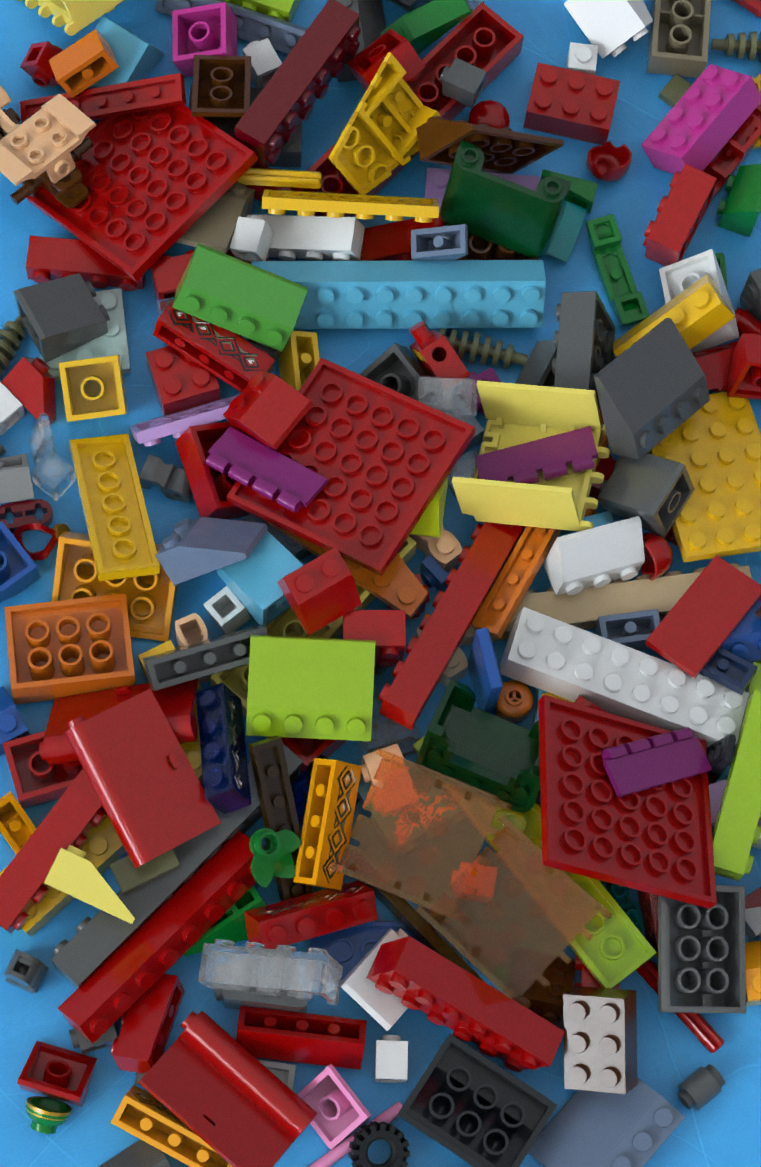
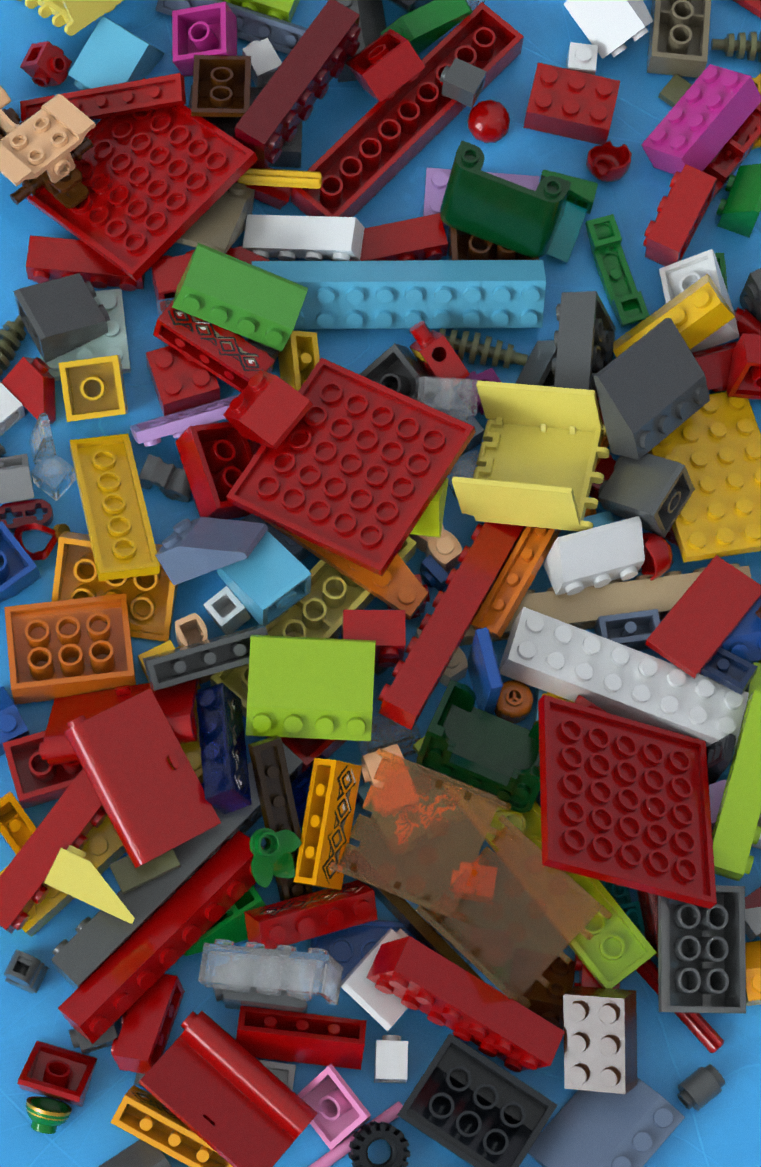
(83, 63): orange brick -> none
(251, 239): white brick -> none
(274, 473): magenta windscreen -> none
(321, 591): red slope -> none
(362, 205): yellow plate -> none
(380, 129): yellow wedge -> none
(439, 243): sand blue slope -> none
(502, 148): reddish brown slope -> none
(543, 455): magenta windscreen -> none
(654, 761): magenta windscreen -> none

